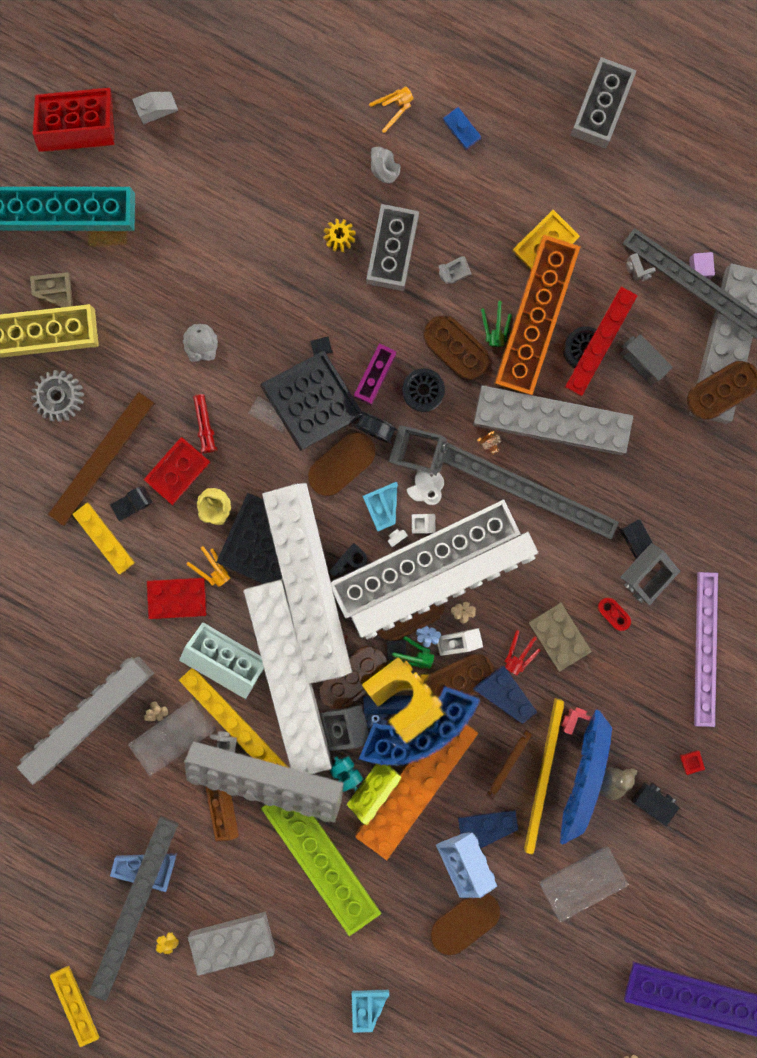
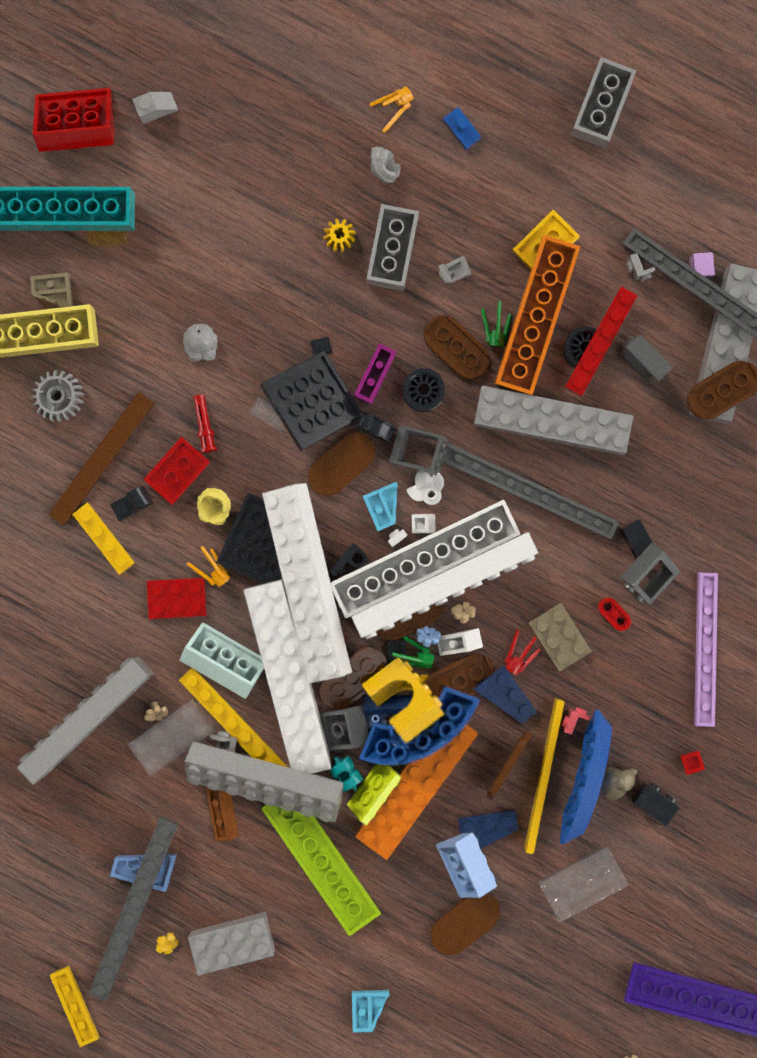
(489, 442): clear orange tile -> none

